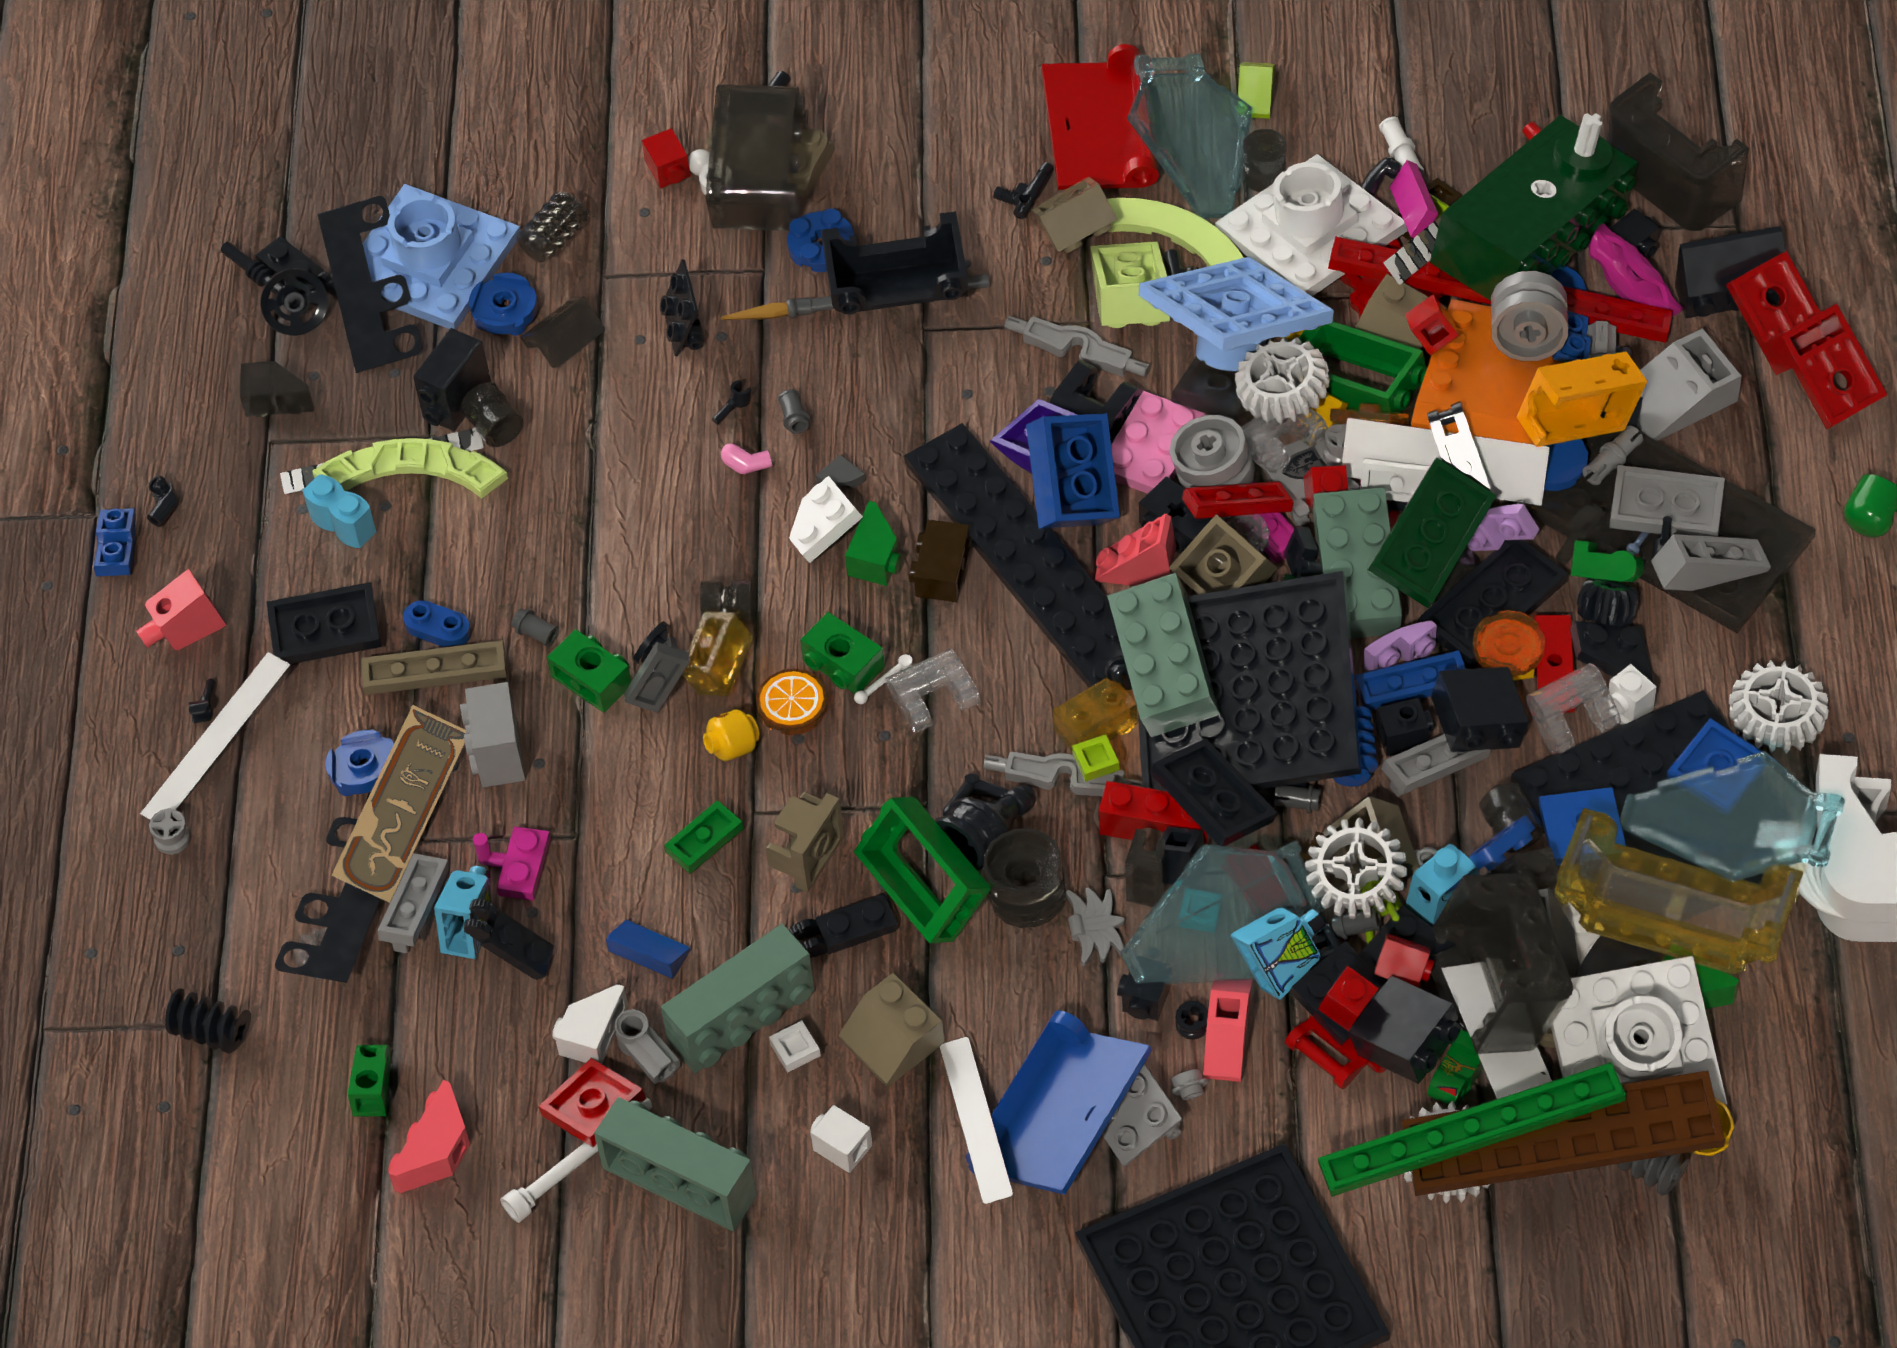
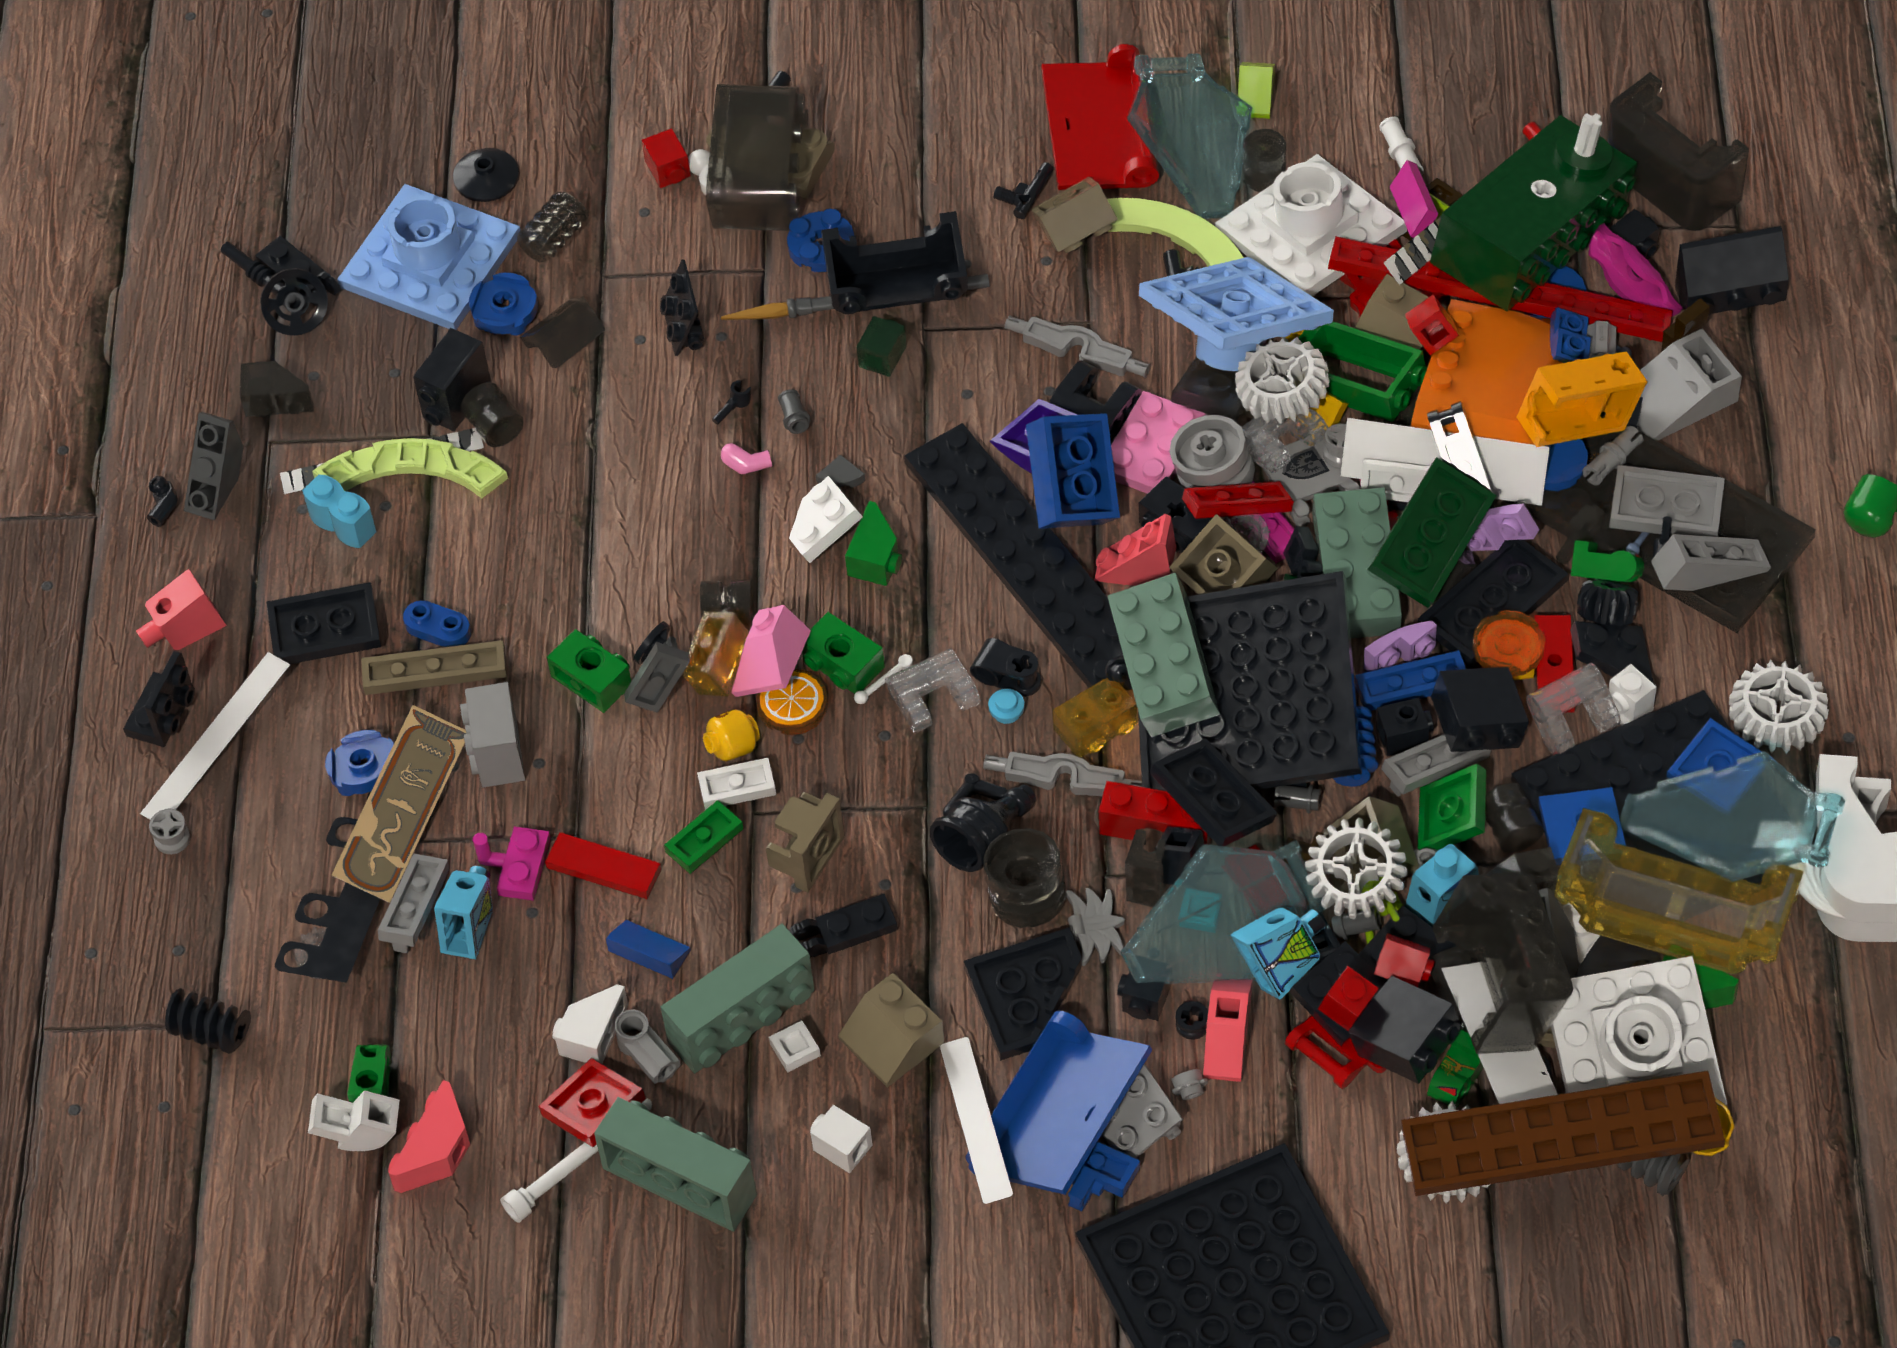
(115, 542): blue slope -> none
(161, 703): none -> black bracket
(201, 710): black hand -> none
(213, 465): none -> dark grey slope
(356, 293): black piece -> none
(356, 1125): none -> white brick
(486, 174): none -> black dish
(509, 939): black hinge -> none
(527, 623): dark grey pin -> none
(603, 865): none -> red tile
(737, 783): none -> white plate
(770, 651): none -> bright pink slope
(880, 855): green piece -> none
(881, 346): none -> clear green brick
(941, 560): dark brown brick -> none
(1005, 665): none -> black piece
(1006, 705): none -> medium azure plate
(1023, 988): none -> black plate
(1095, 758): lime plate -> none
(1103, 1170): none -> blue hinge
(1117, 278): yellowish green slope -> none
(1324, 480): red brick -> none
(1368, 412): clear orange plate -> none
(1375, 176): black arm -> none
(1452, 808): none -> green plate
(1471, 1129): green tile -> none
(1515, 835): blue plate -> none
(1529, 316): light grey wheel -> none
(1686, 323): none -> dark brown slope
(1806, 340): red bracket -> none

